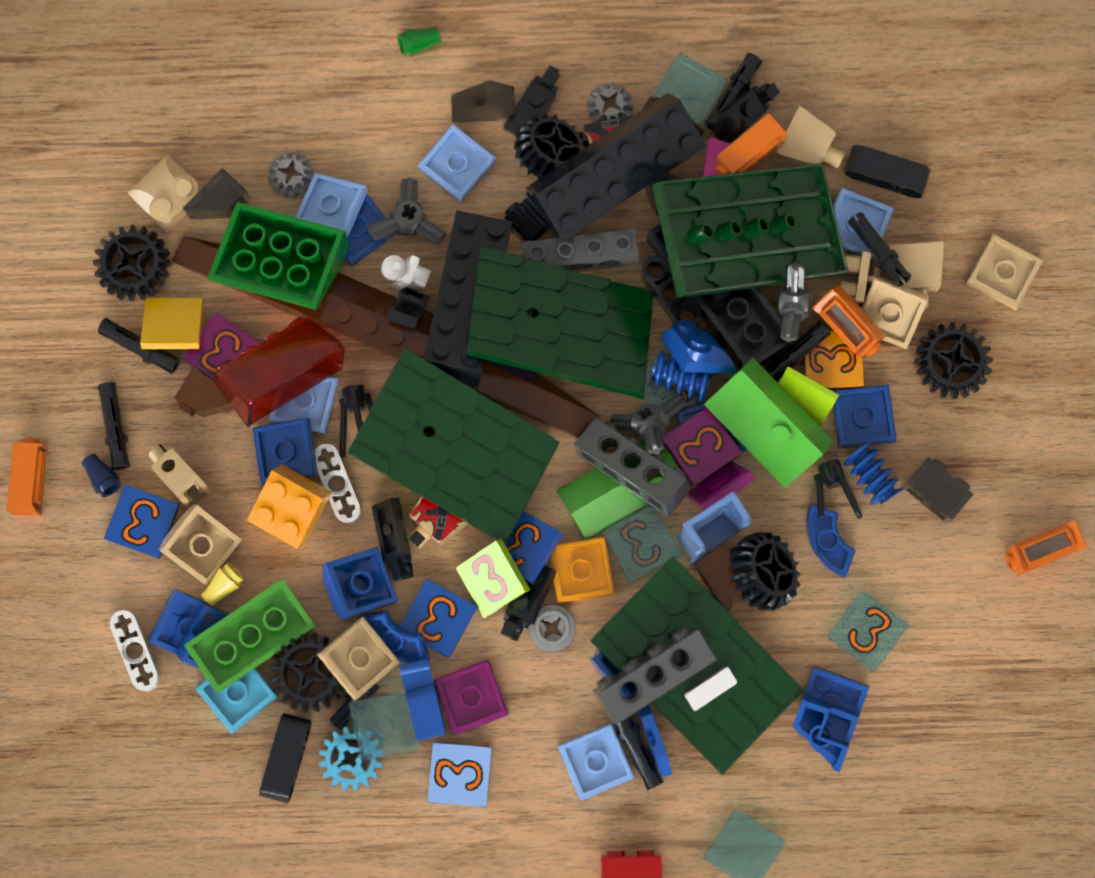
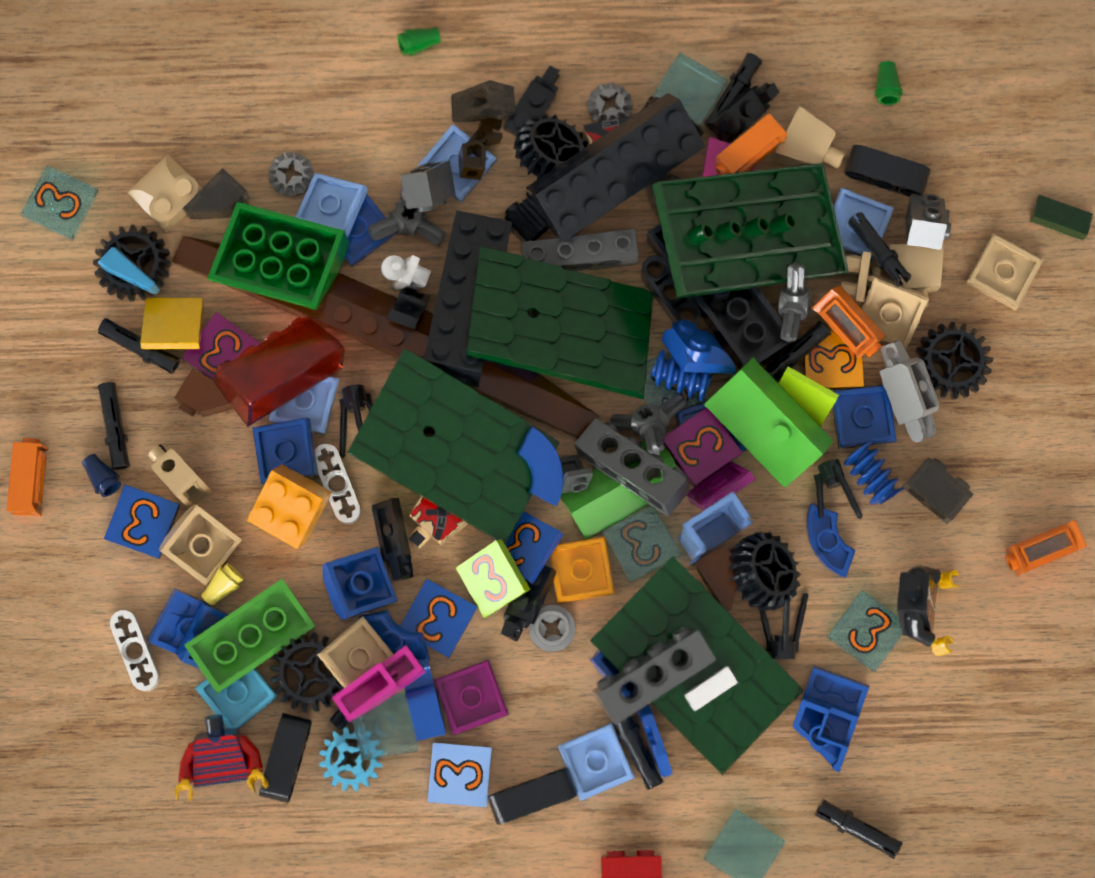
(59, 202): none -> clear light blue tile
(120, 266): none -> dark azure slope
(219, 758): none -> torso
(379, 684): none -> dark pink slope
(427, 186): none -> dark grey brick
(474, 167): none -> dark brown piece
(532, 796): none -> black beam
(544, 466): none -> blue tile
(574, 475): none -> dark grey bracket
(784, 646): none -> black plant
(864, 832): none -> black pin
(888, 85): none -> green cone
(909, 391): none -> light grey hinge
(918, 602): none -> black torso
(927, 221): none -> dark grey brick
(1061, 217): none -> dark green slope

